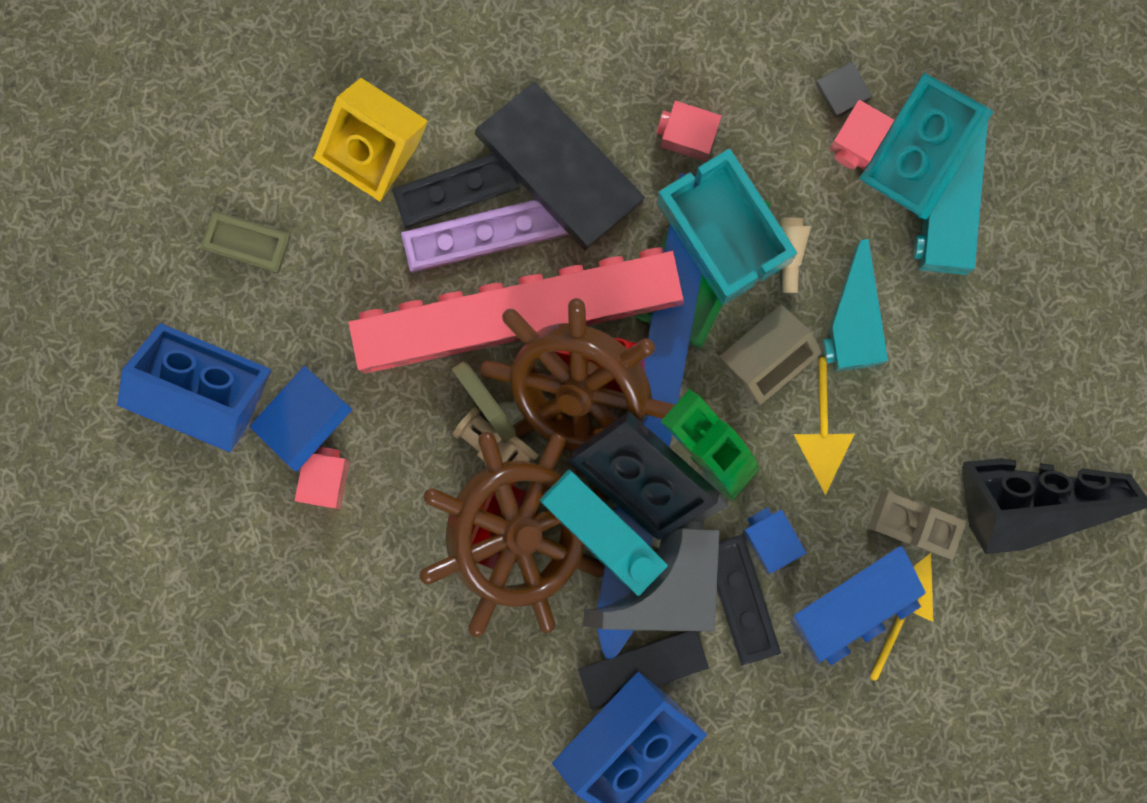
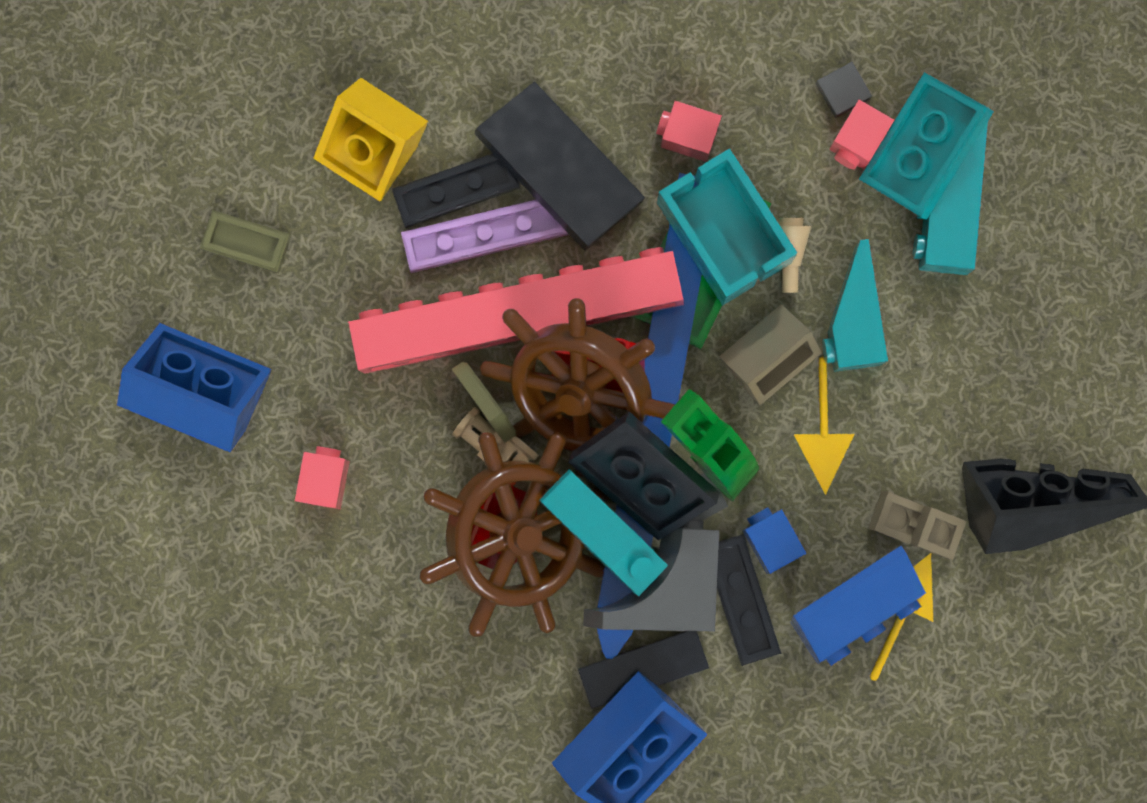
(300, 418): blue tile -> none

